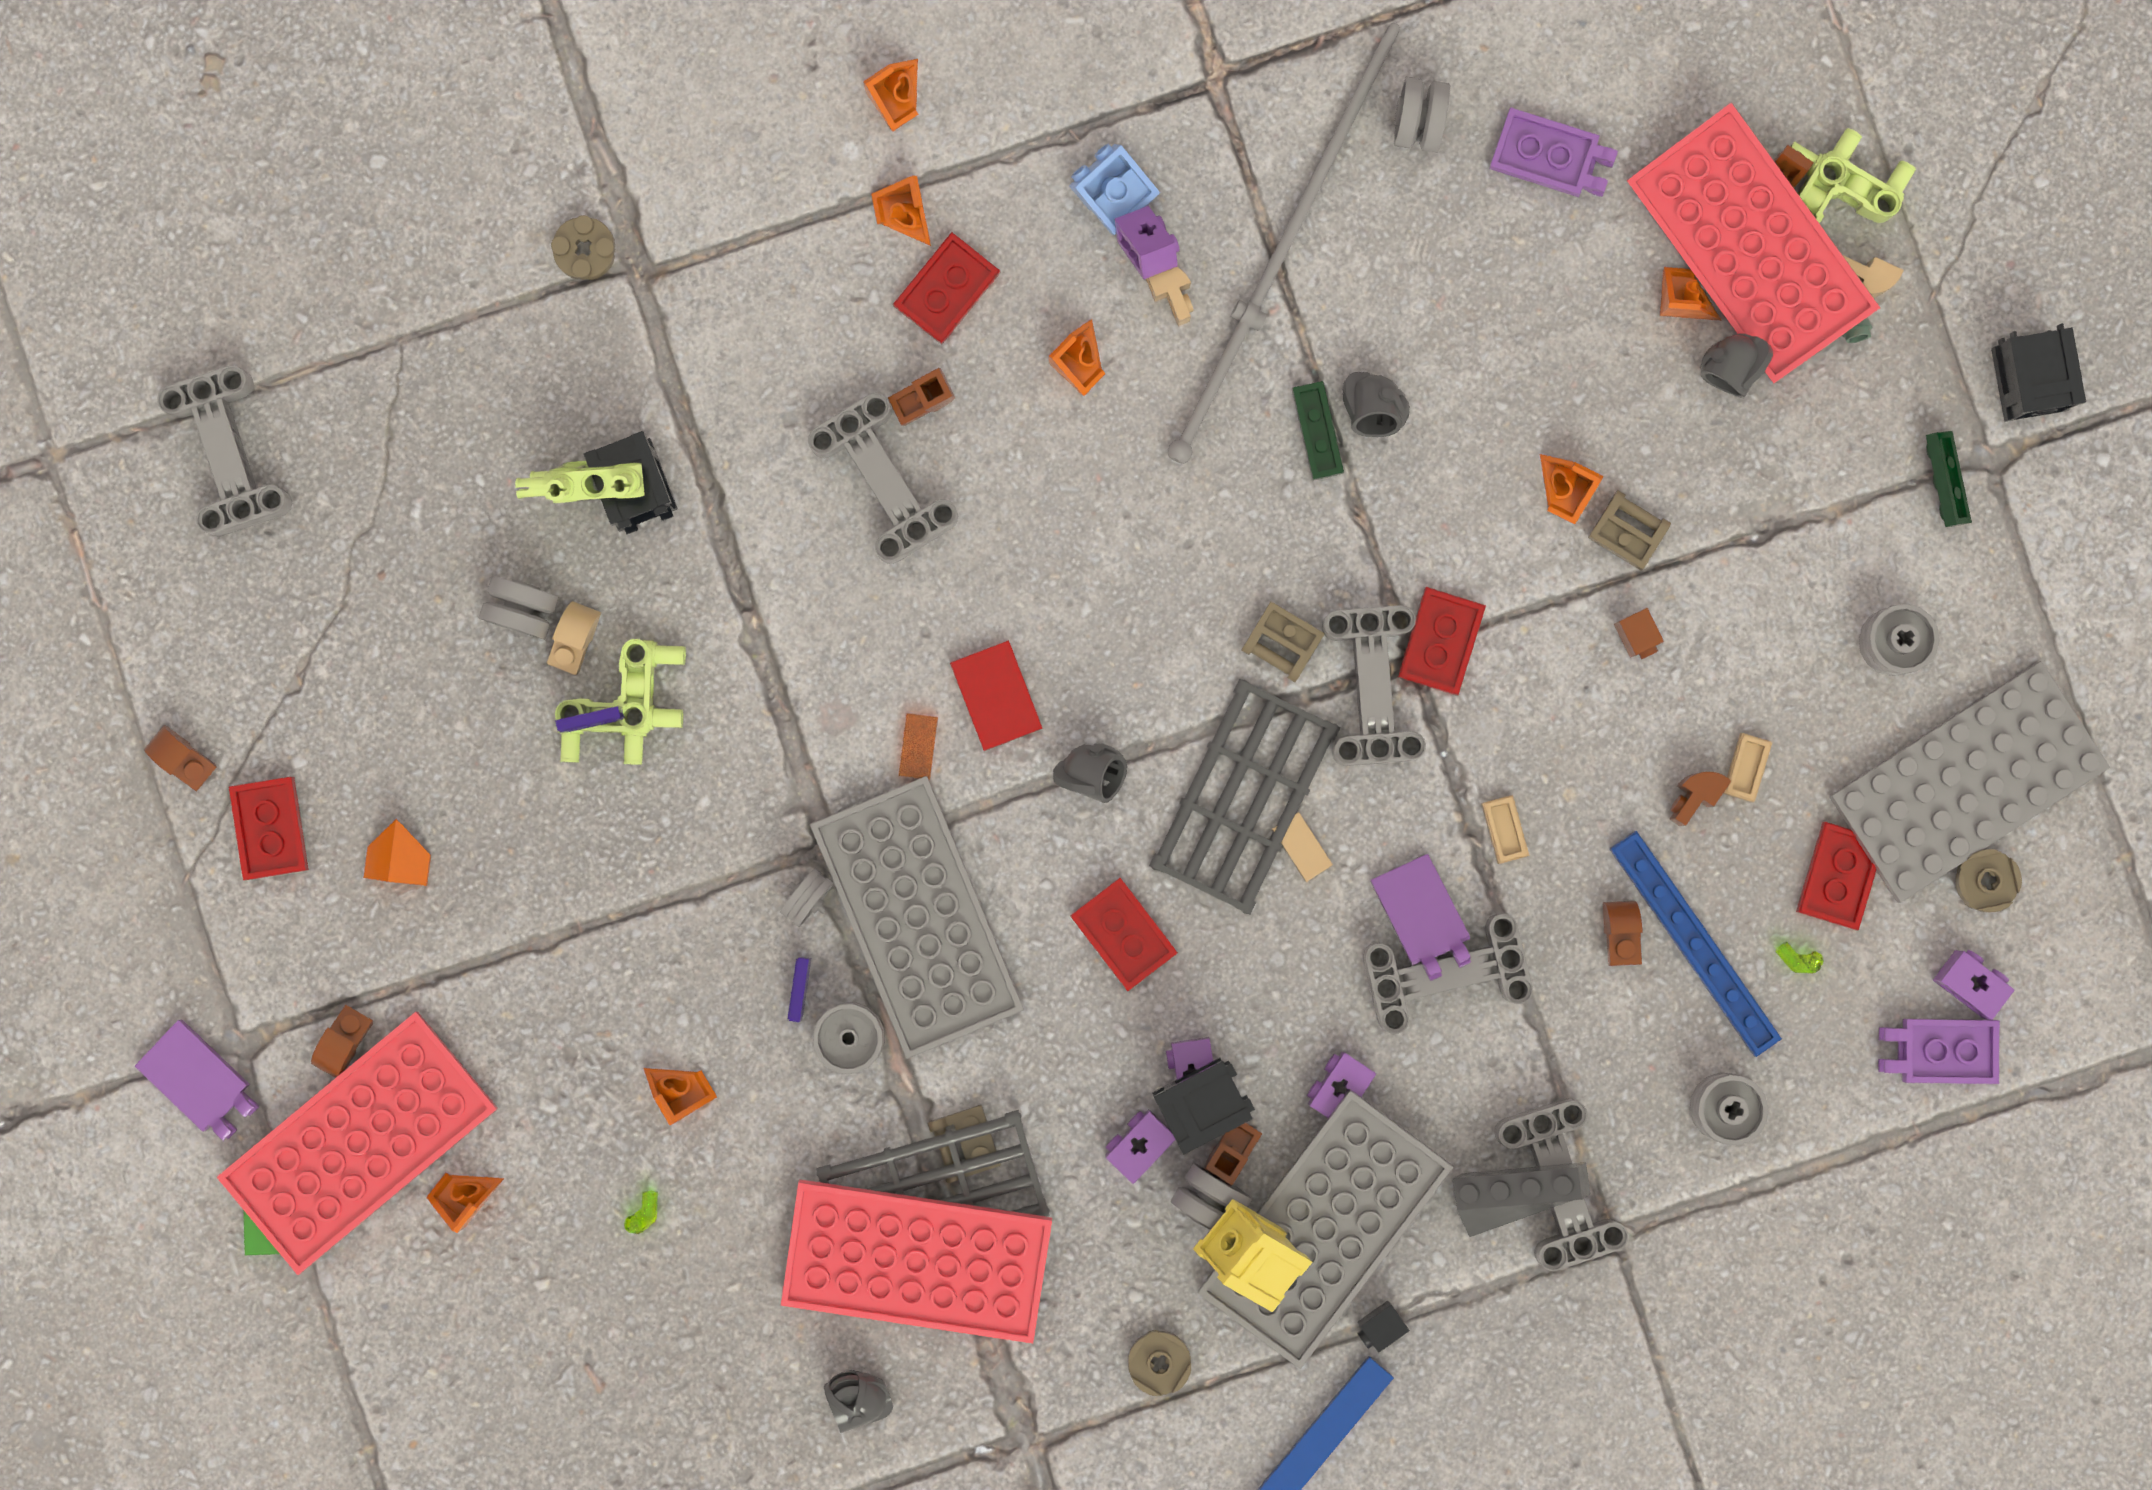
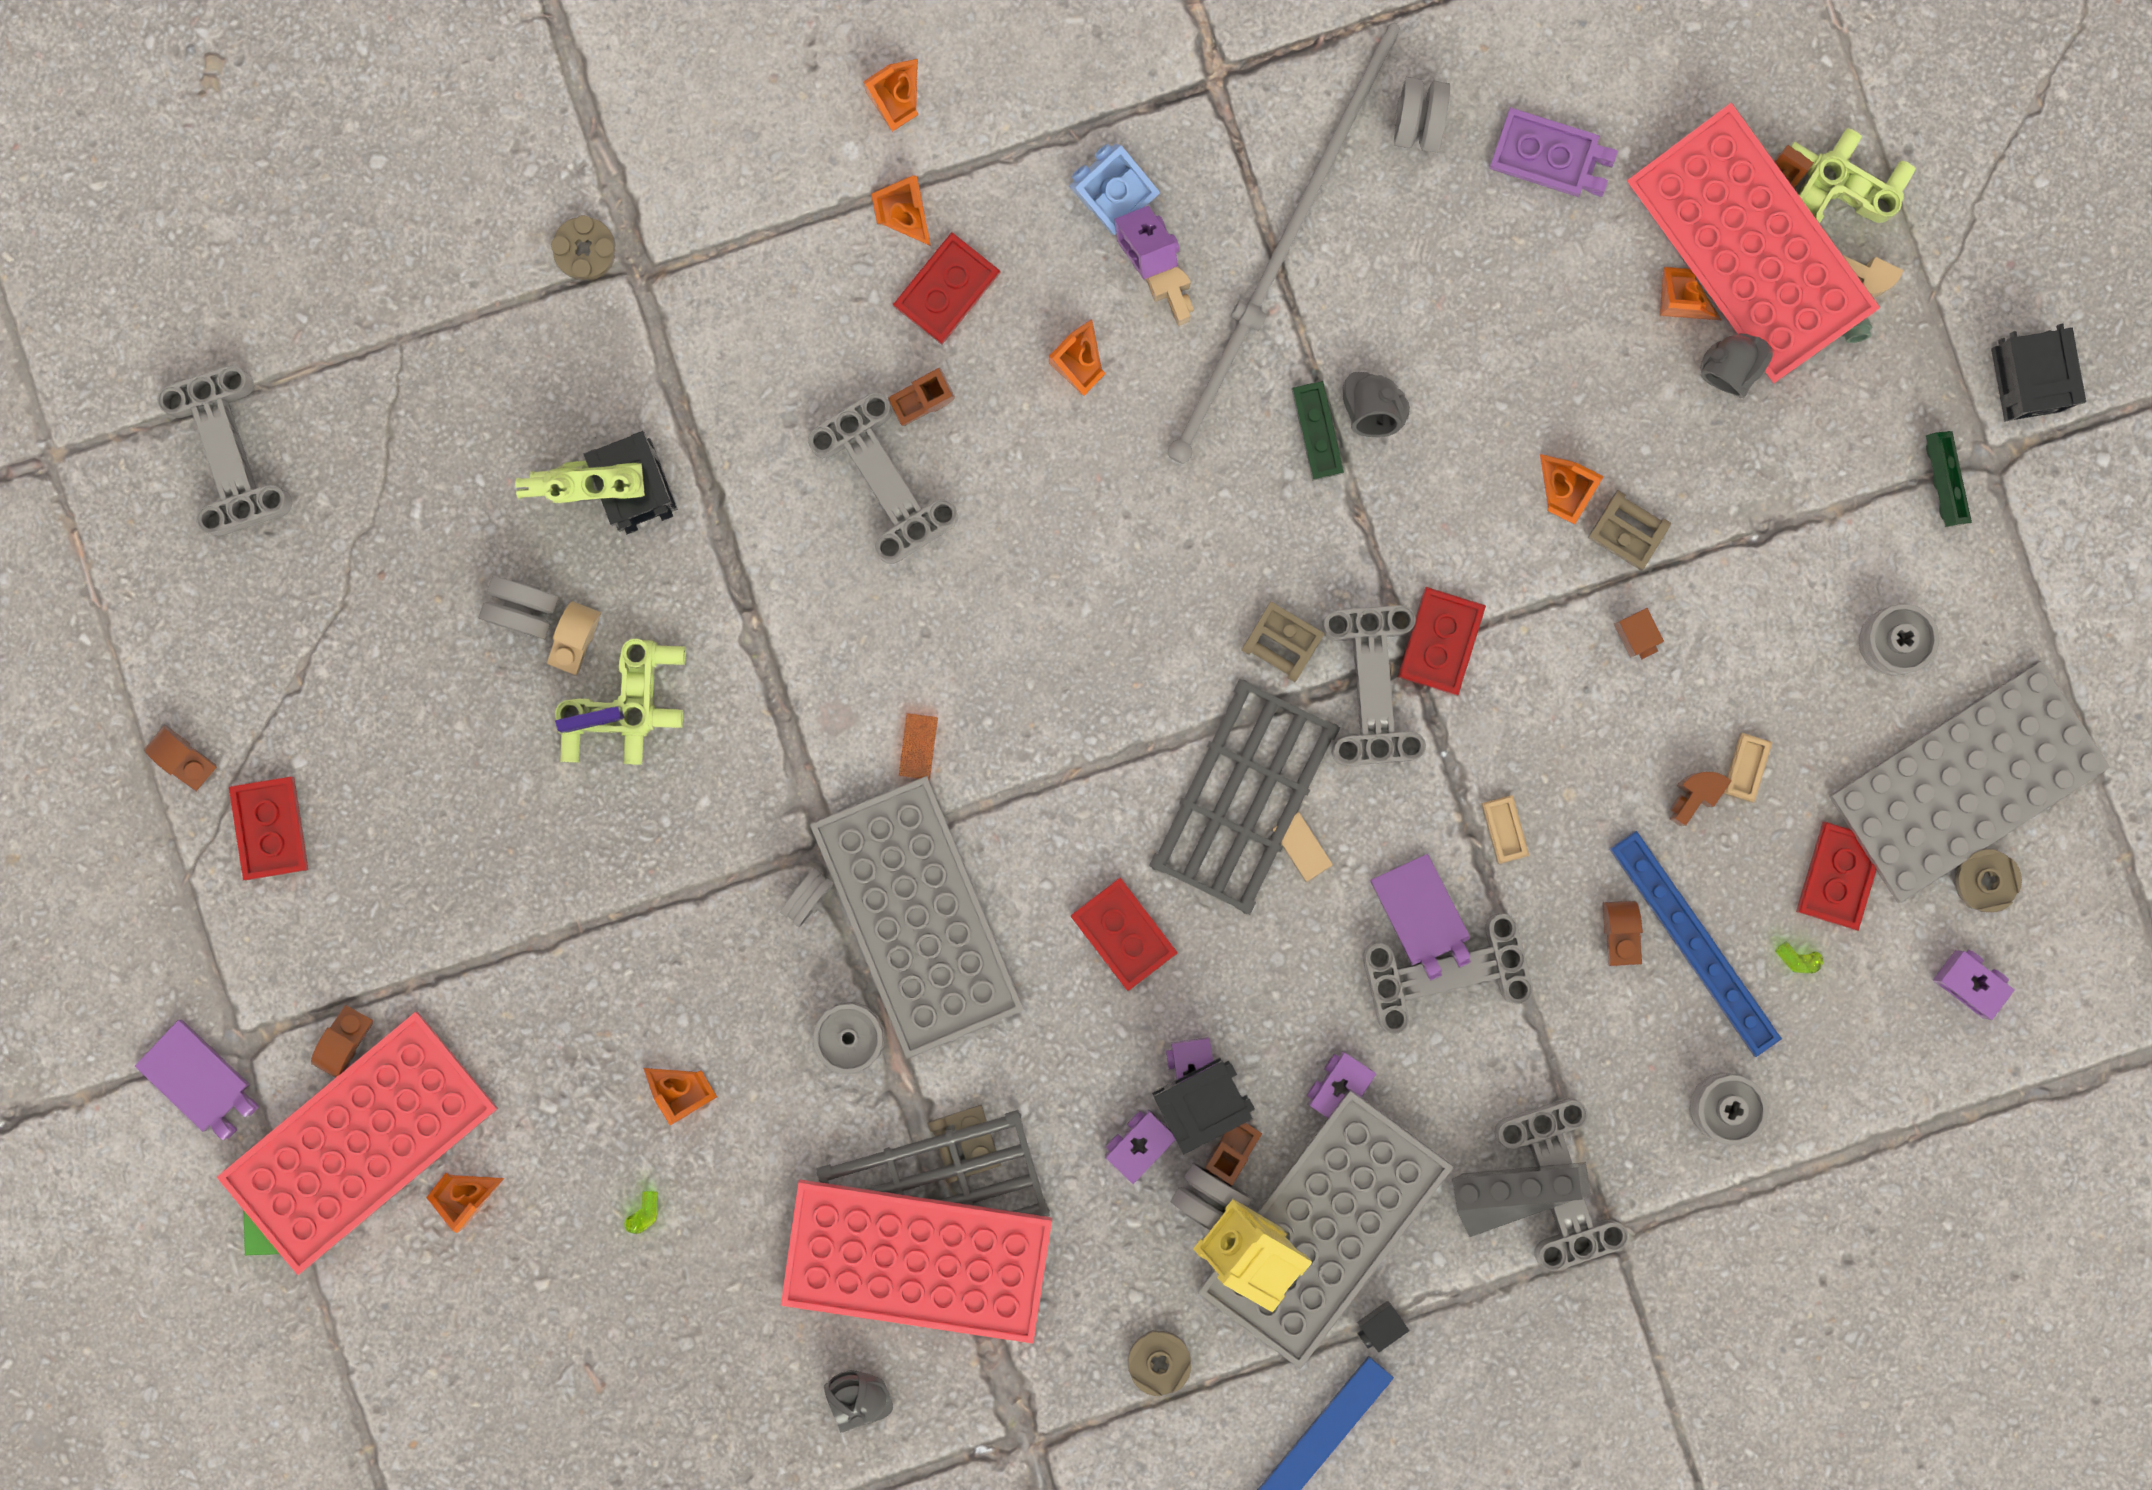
(397, 857): orange slope -> none
(799, 989): dark purple tile -> none
(996, 695): red tile -> none
(1086, 769): dark grey helmet -> none
(1944, 1051): medium lavender tile -> none

